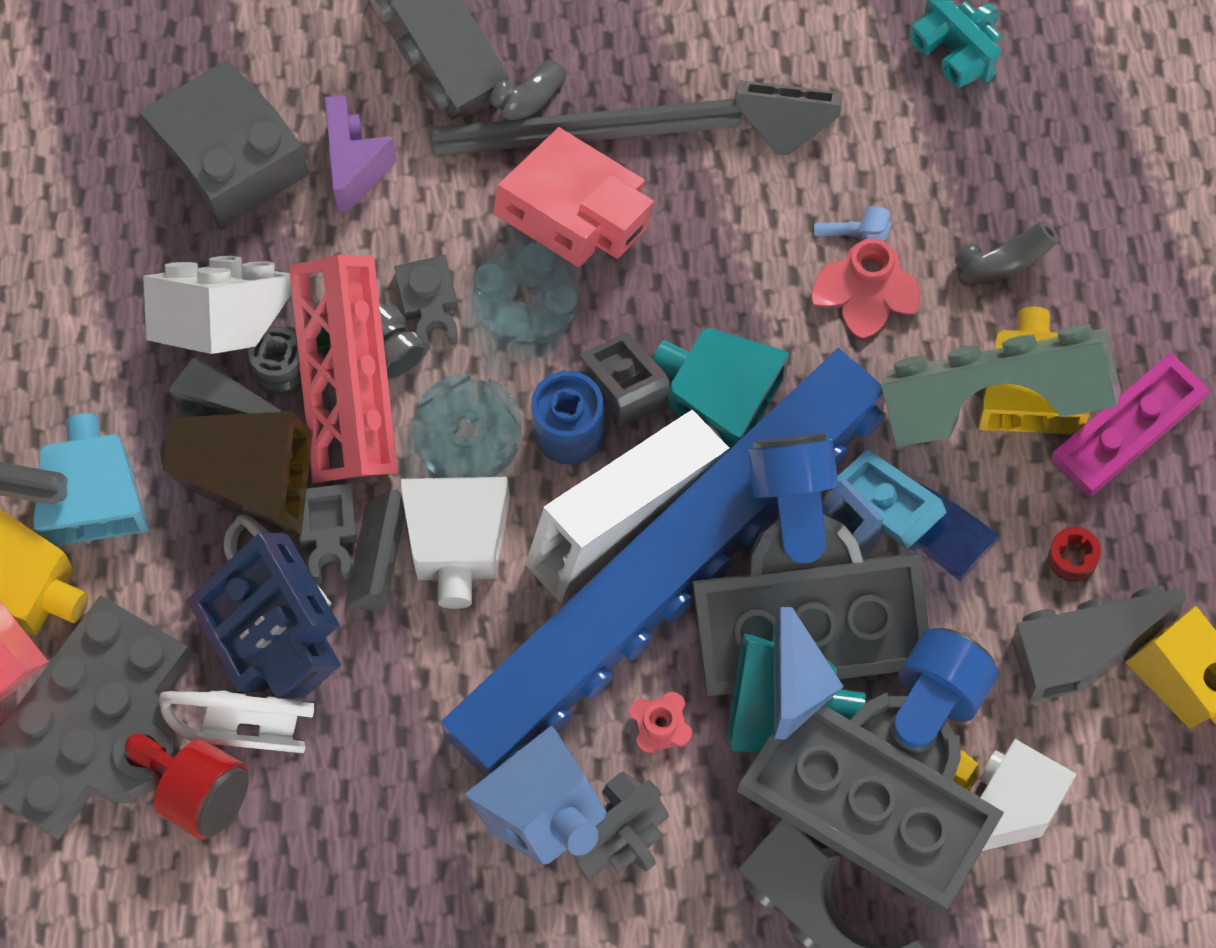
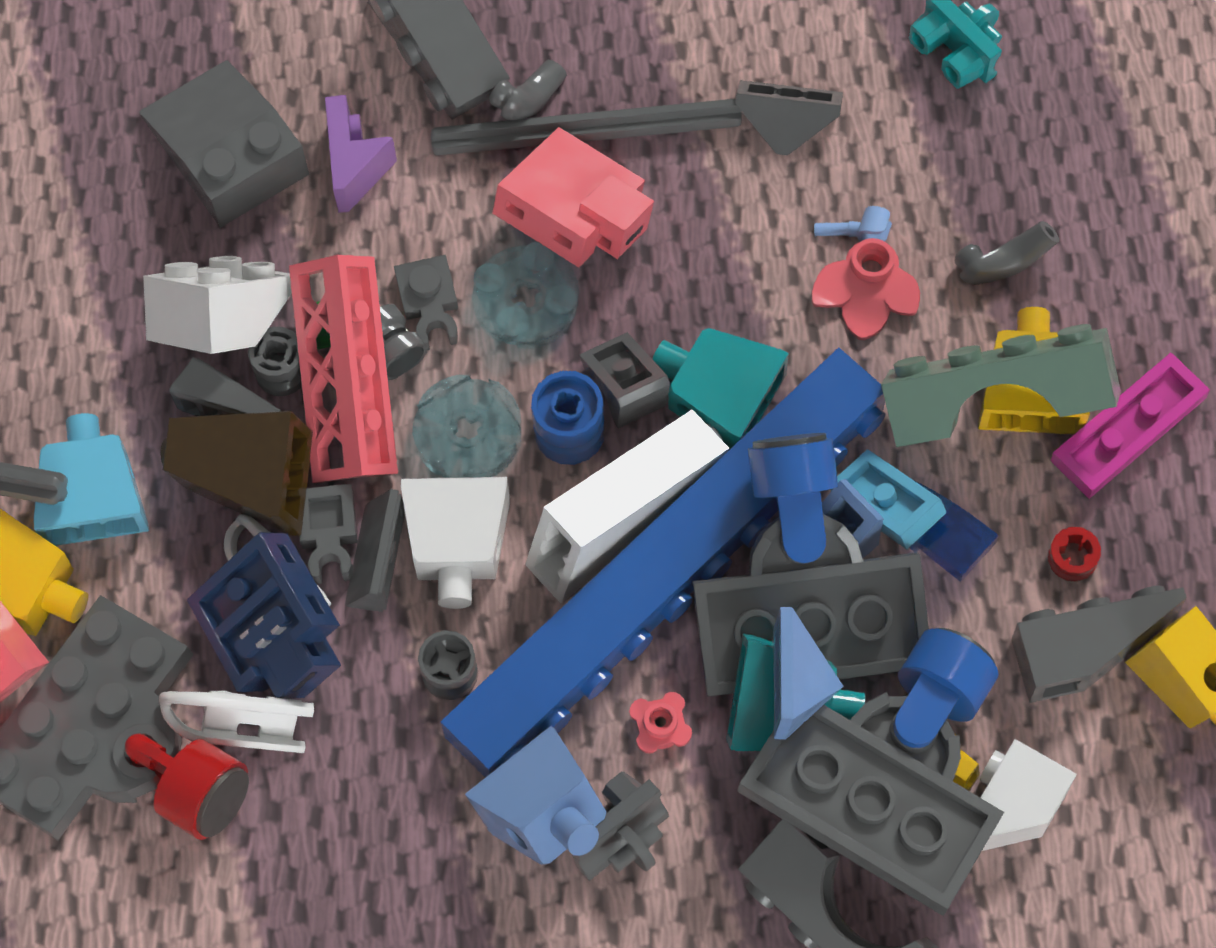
(443, 654): none -> dark grey wheel

